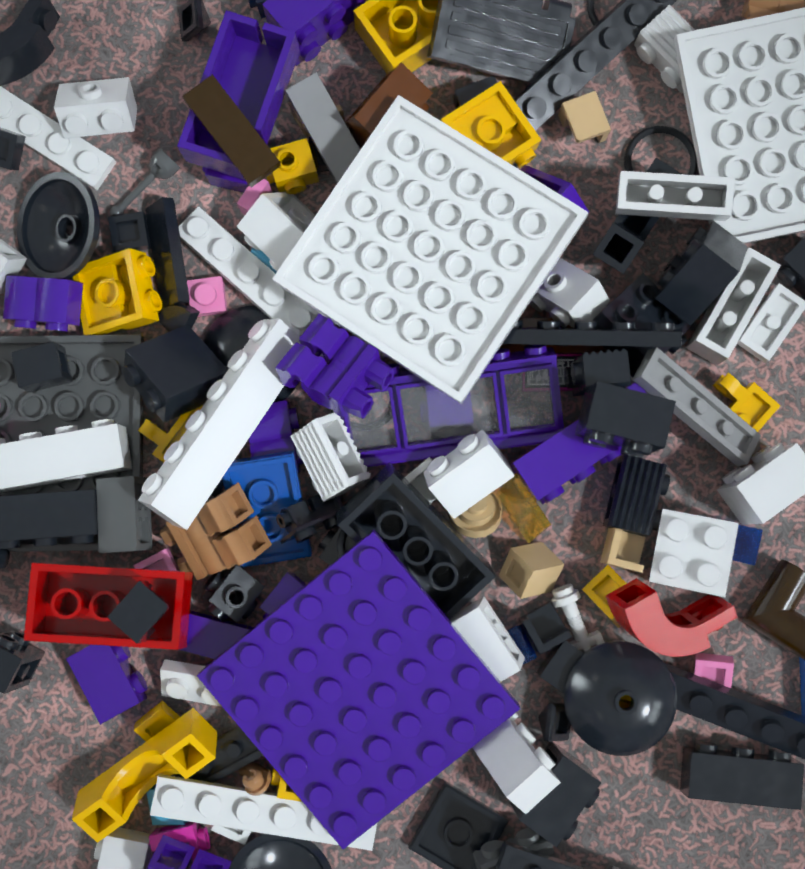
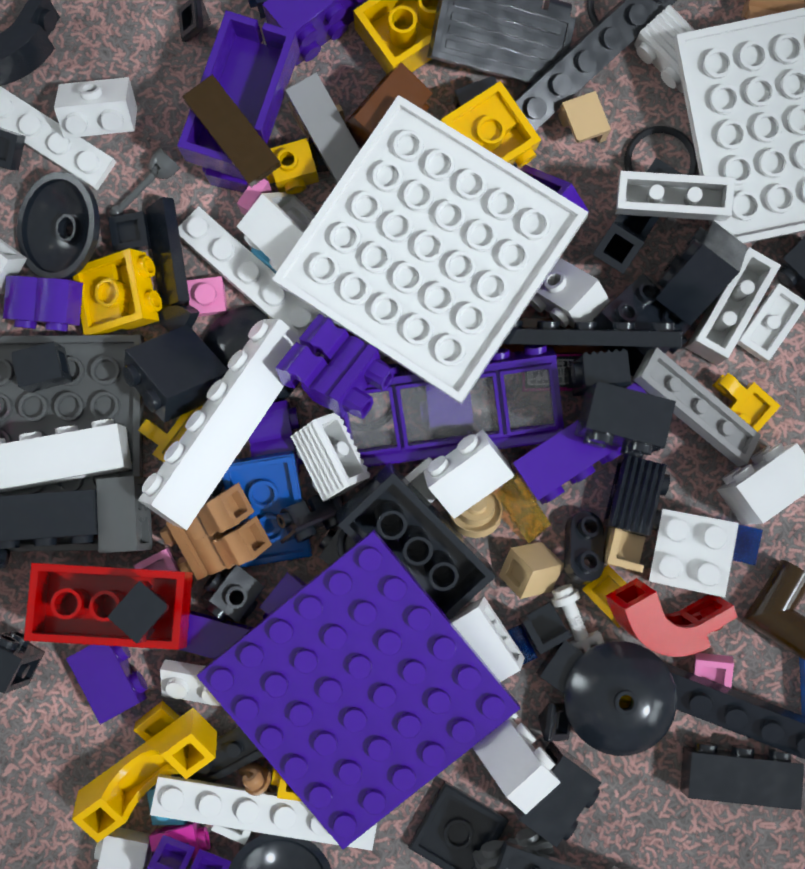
(581, 545): none -> black plate

